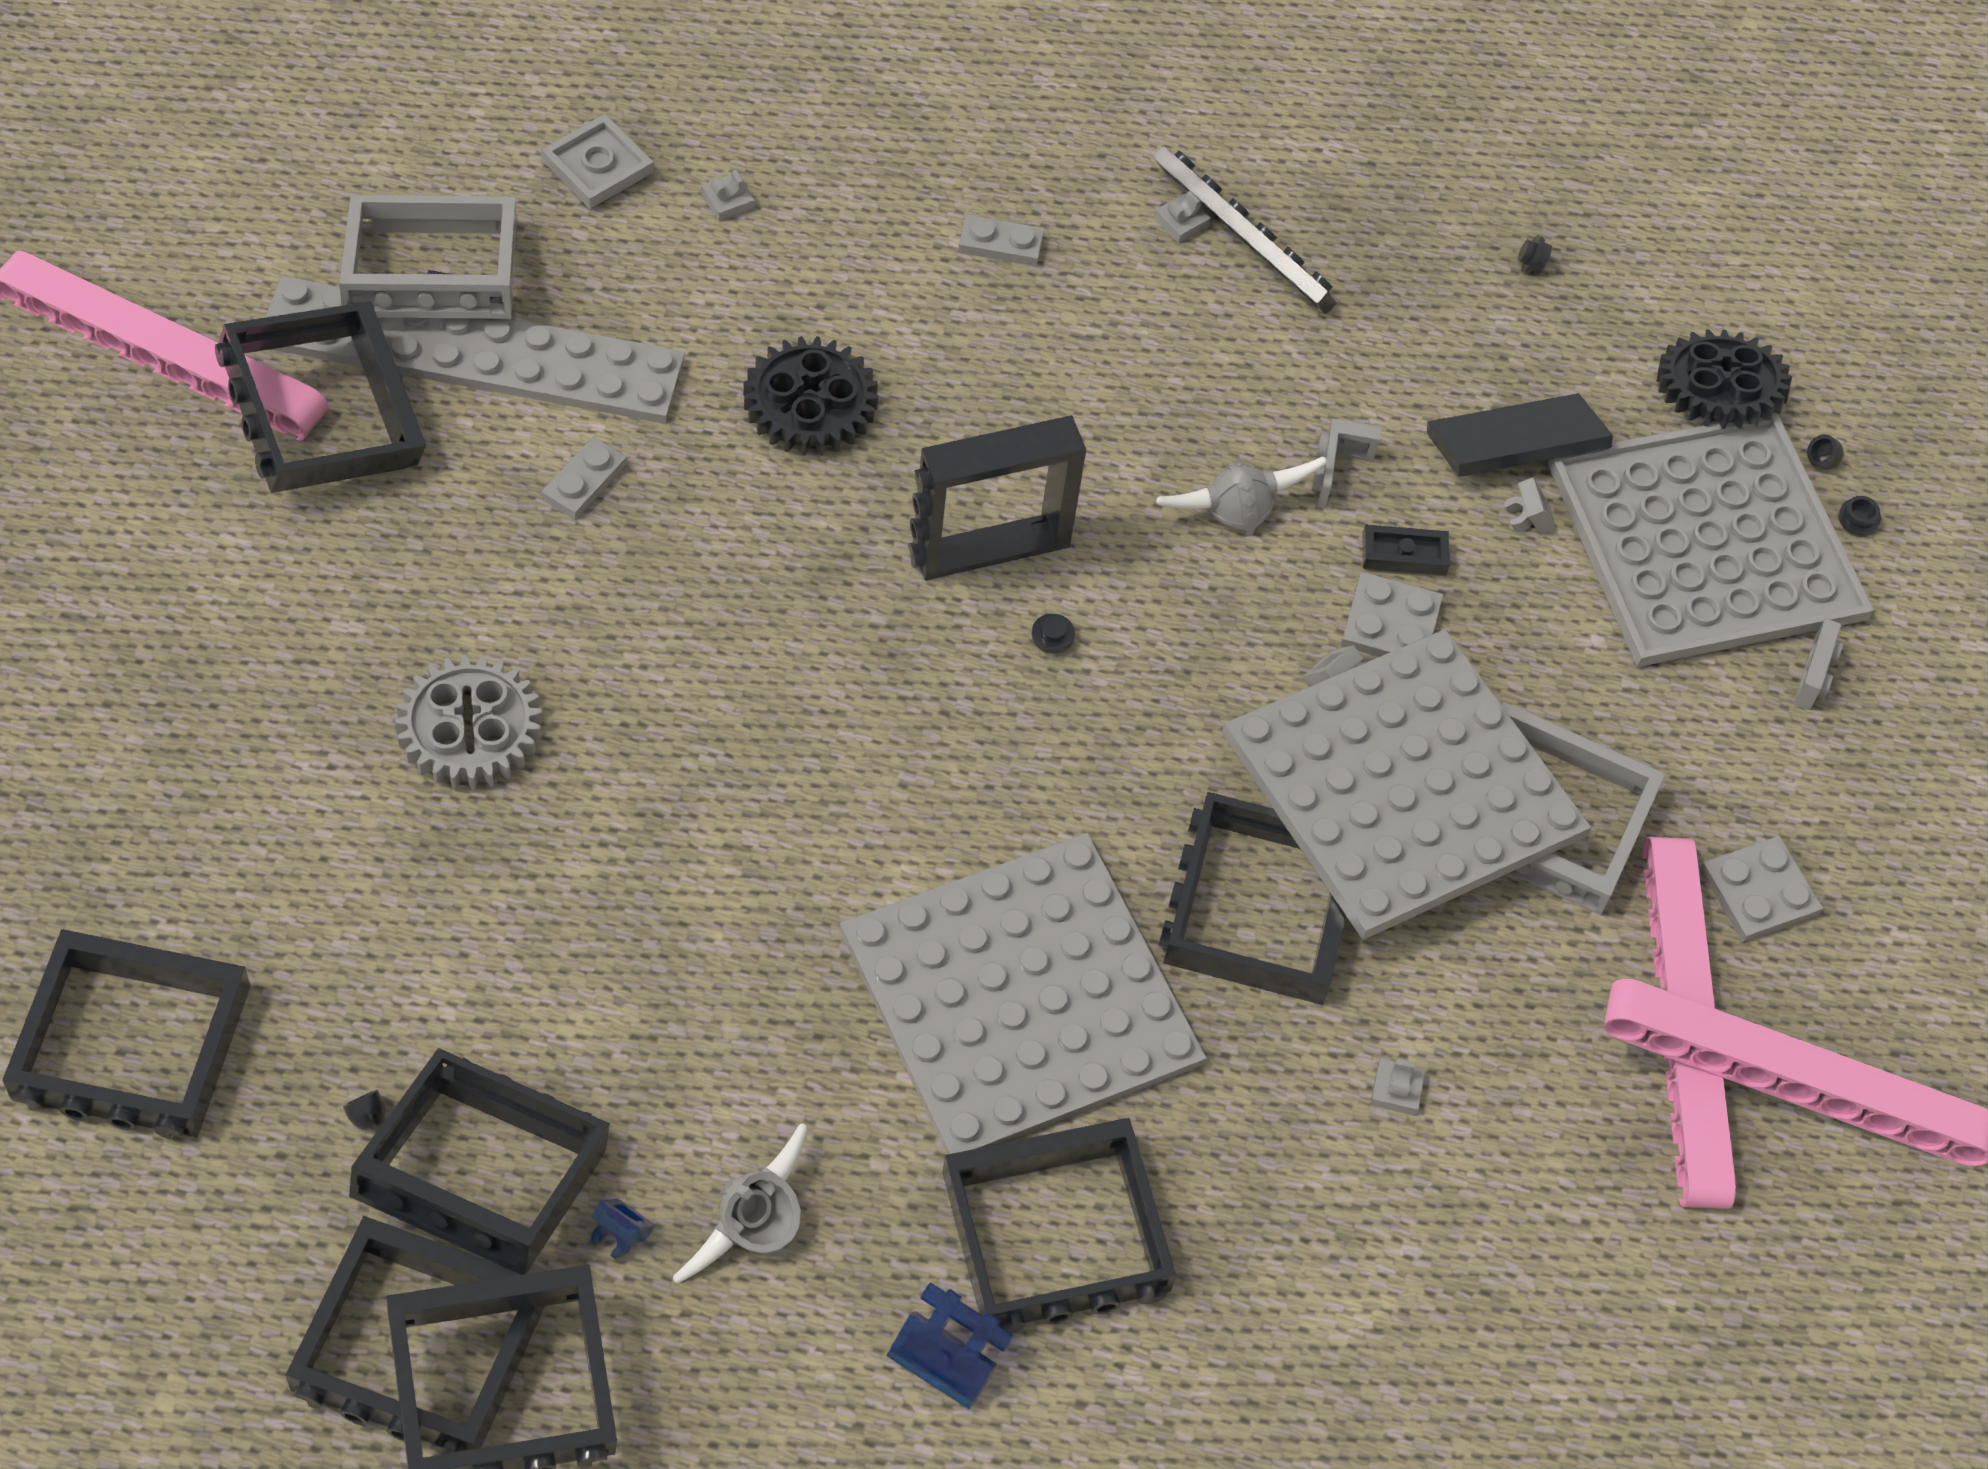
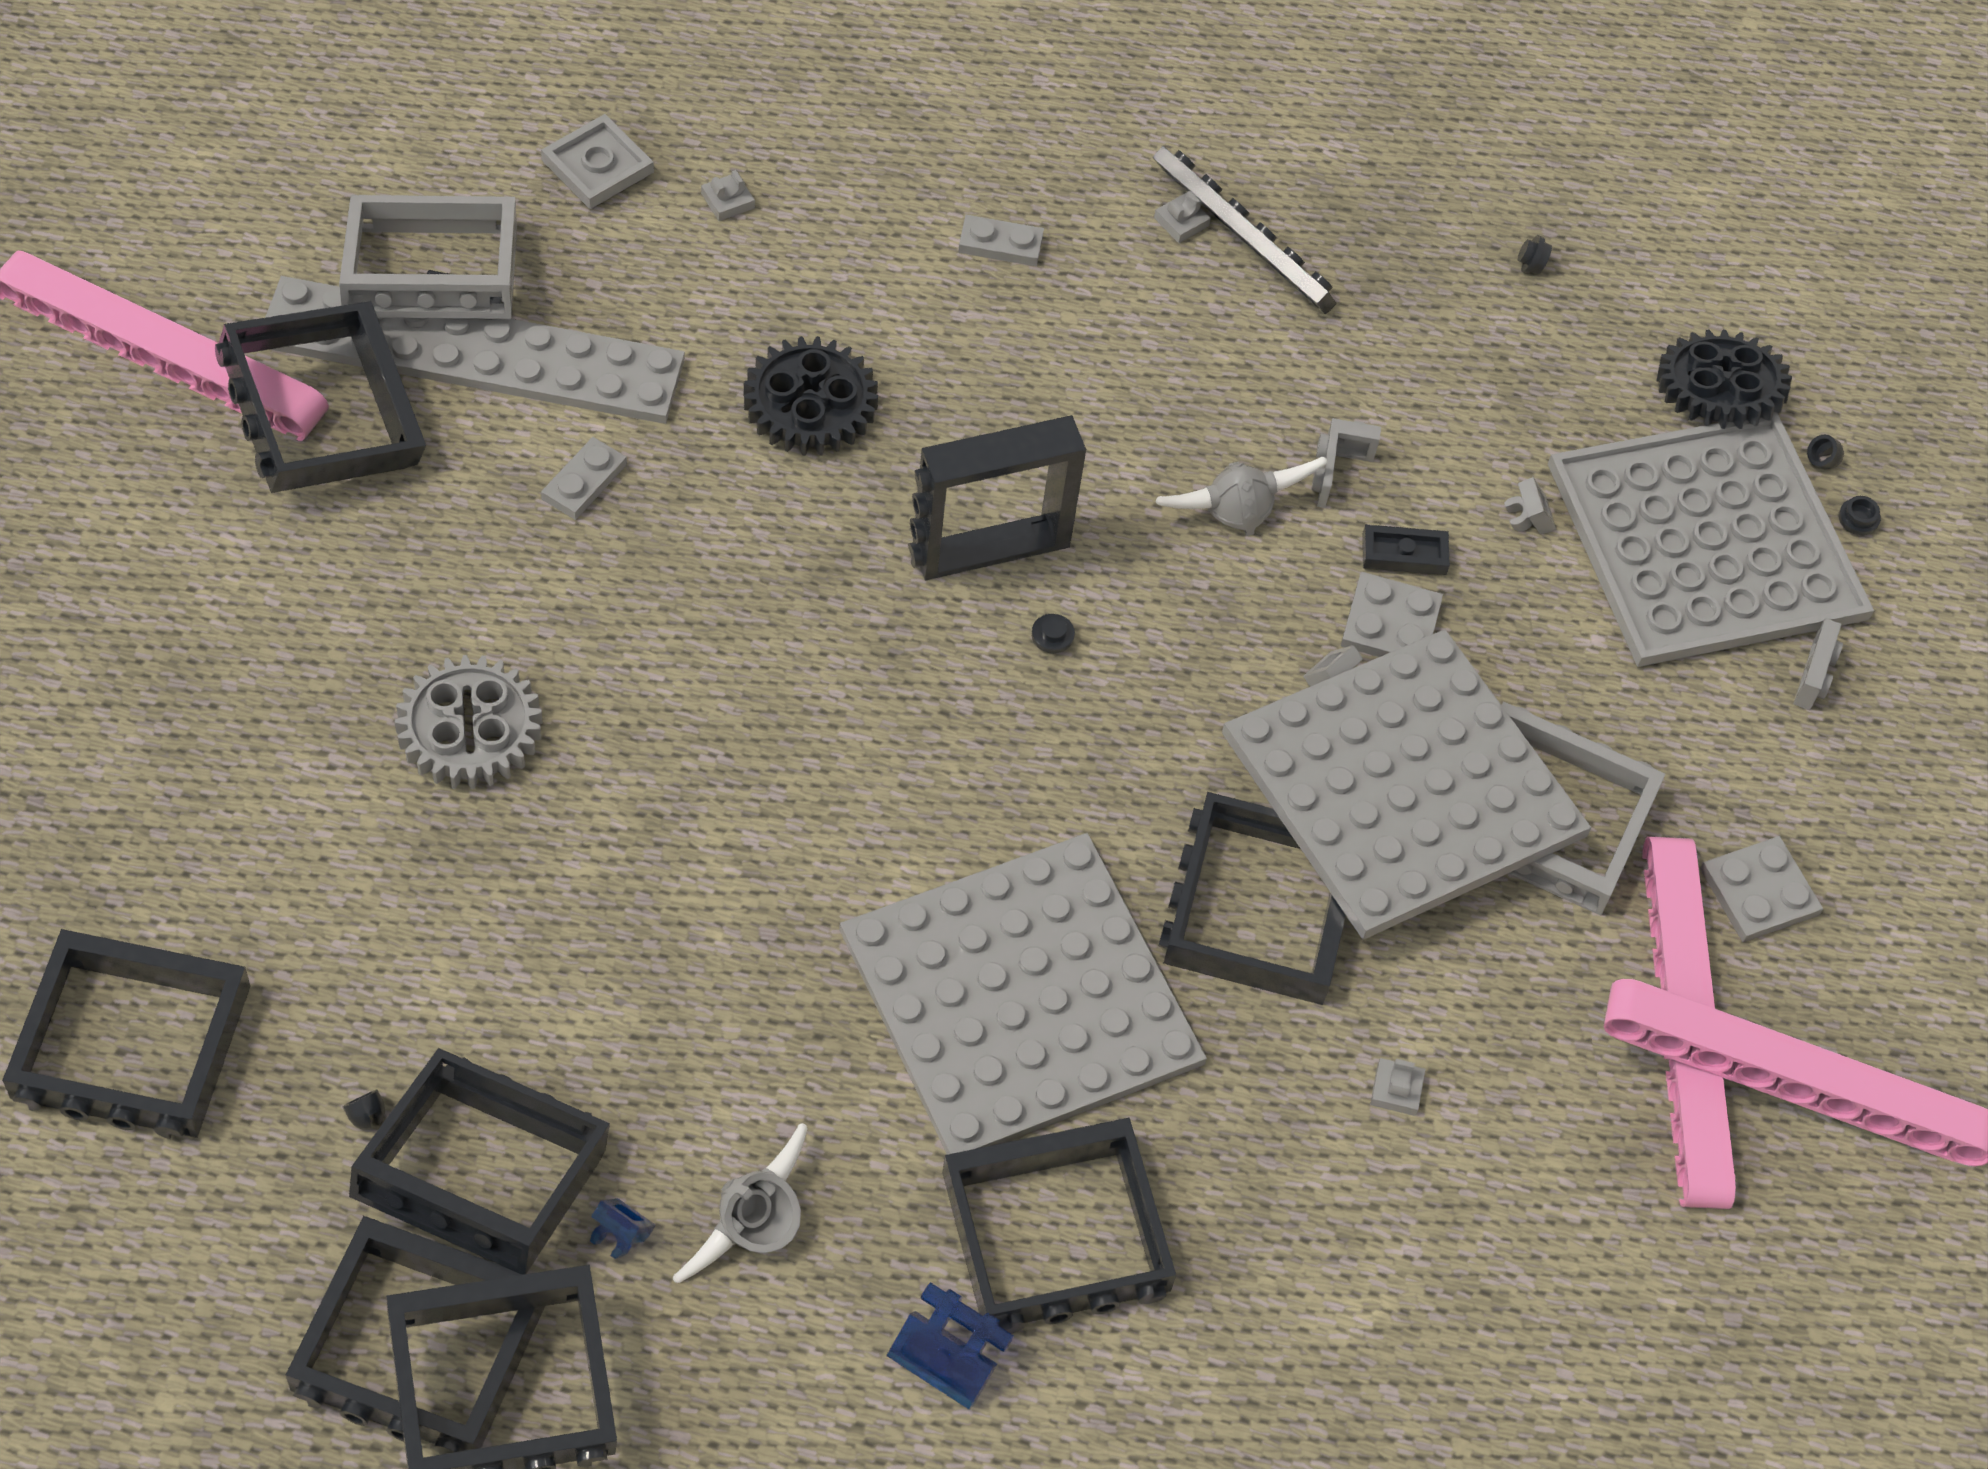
(1519, 434): black tile -> none

